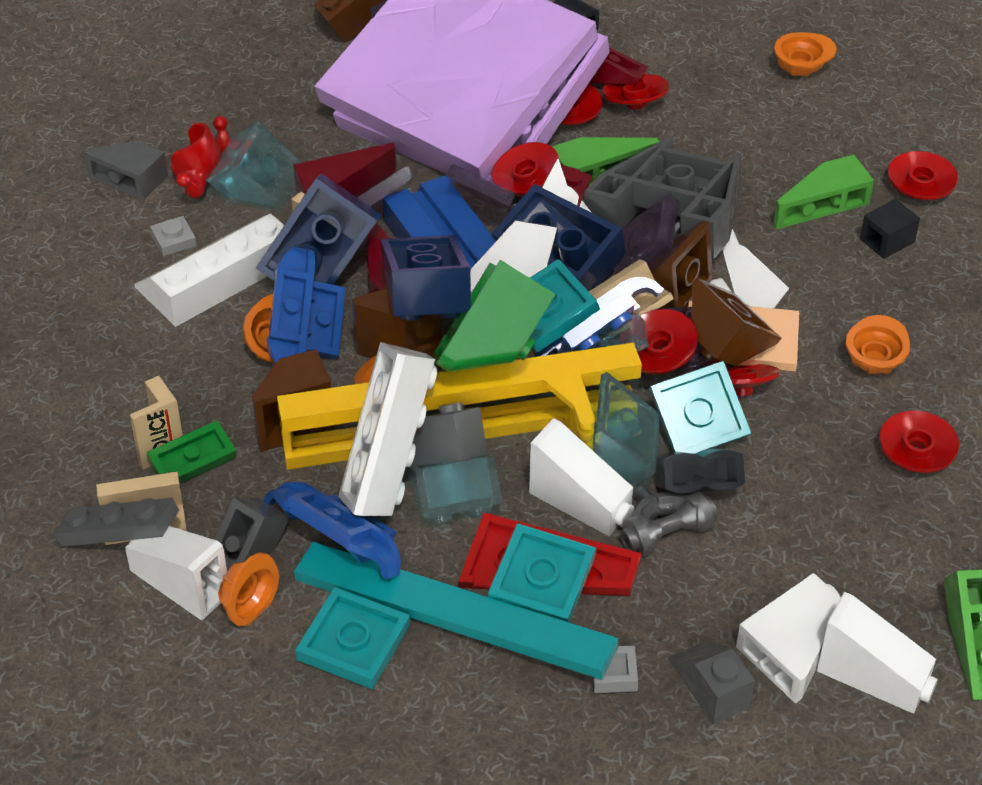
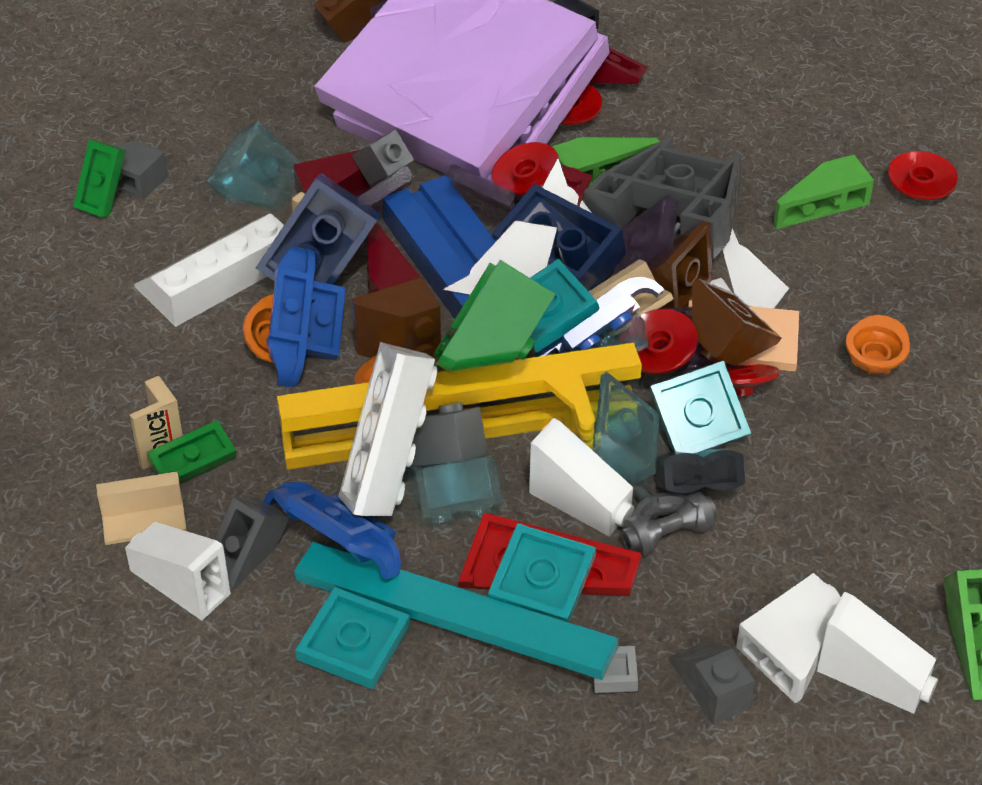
(99, 178): none -> green plate
(116, 522): dark grey plate -> none
(173, 235): light grey plate -> none
(195, 162): red piece -> none
(249, 588): orange piece -> none
(288, 376): reddish brown slope -> none
(382, 157): none -> dark grey brick
(426, 276): dark blue slope -> none
(637, 95): red dish -> none
(803, 52): orange piece -> none
(889, 228): black brick -> none
(923, 430): red dish -> none

